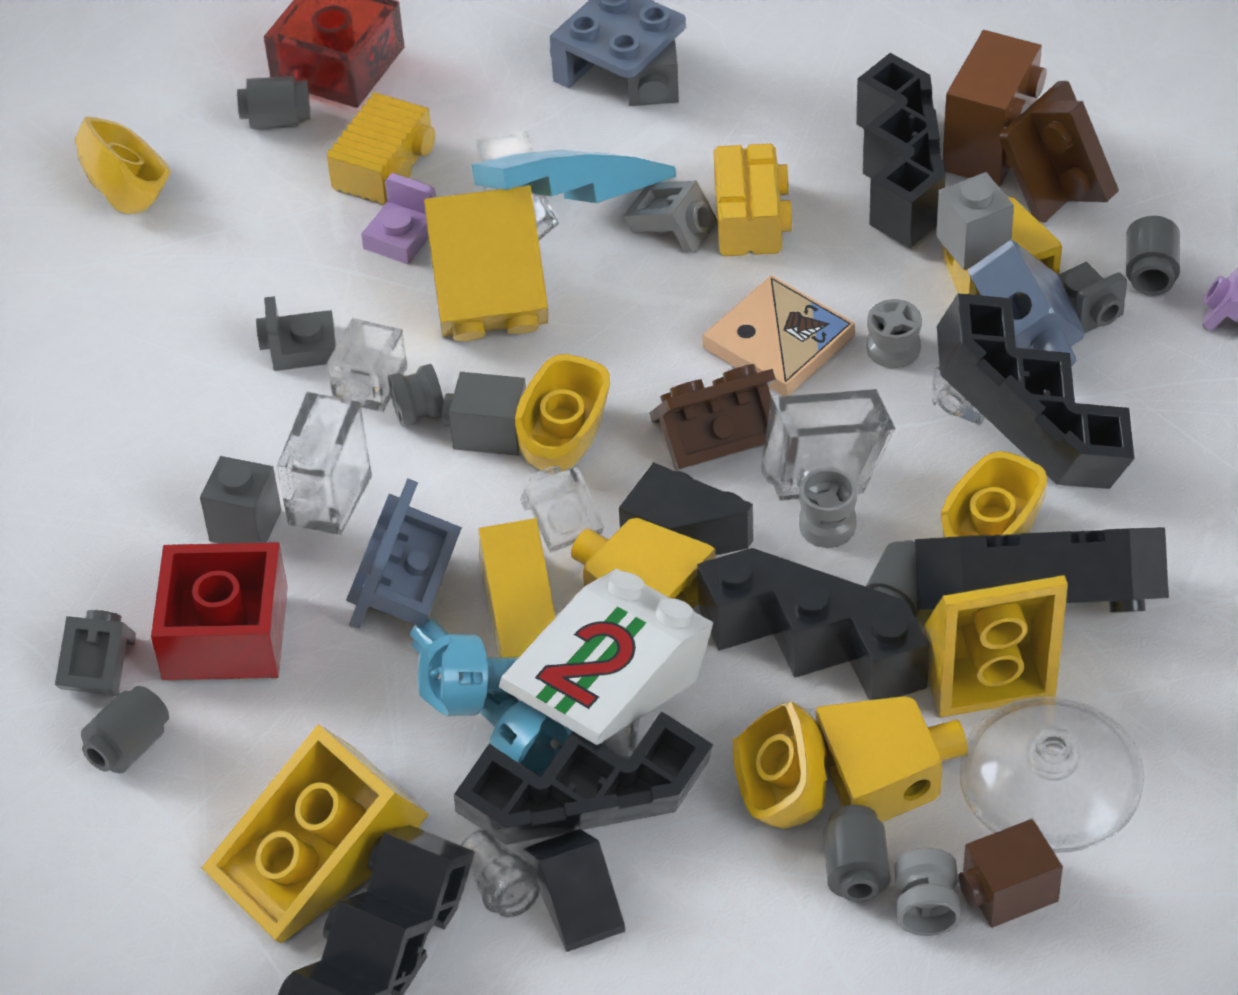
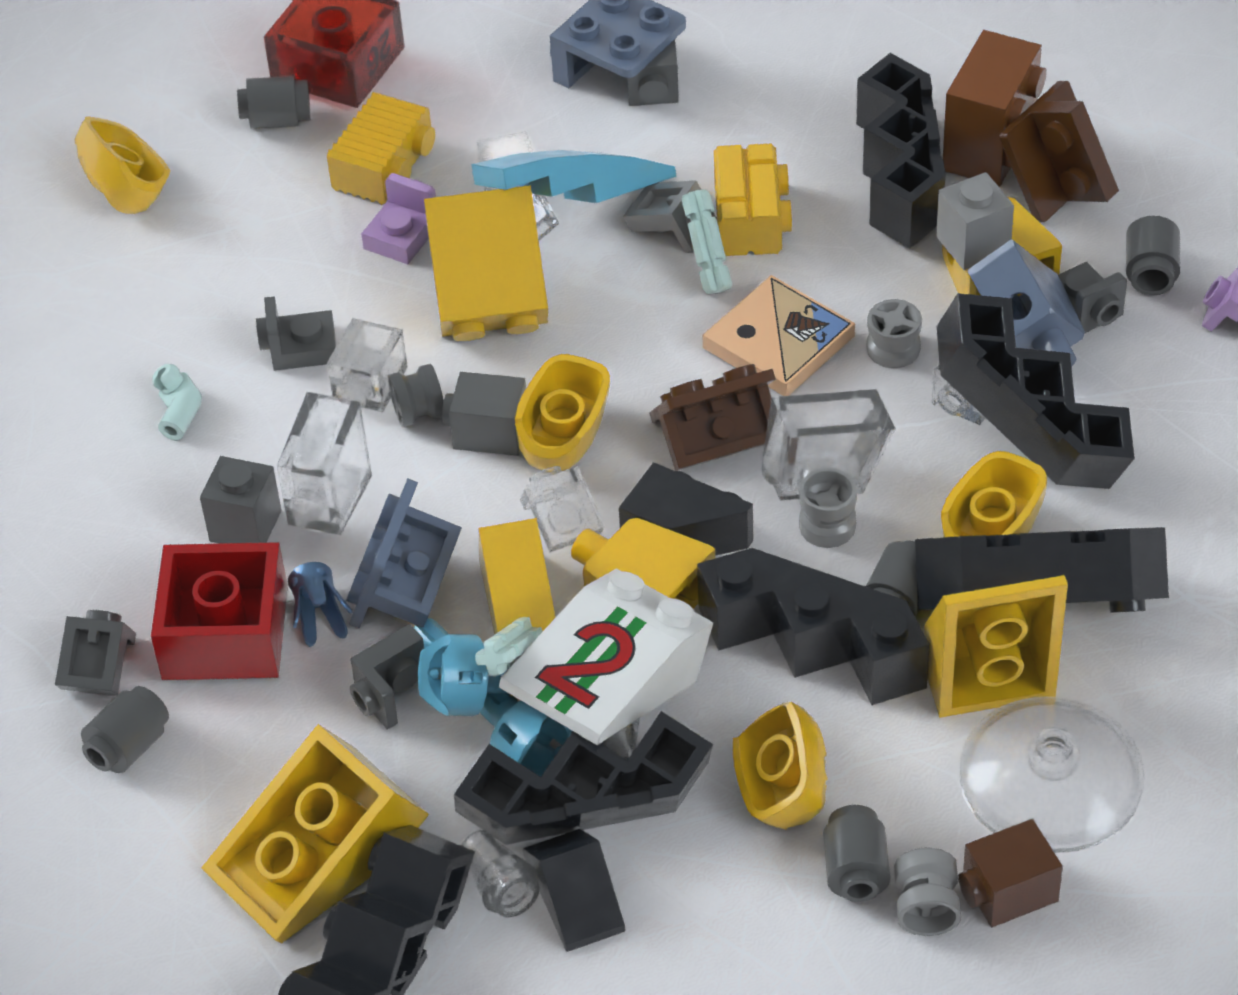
(179, 396): none -> light aqua arm
(312, 589): none -> flat silver piece
(384, 670): none -> dark grey bracket
(507, 646): none -> light aqua axle
(706, 241): none -> light aqua axle
(886, 753): yellow torso -> none

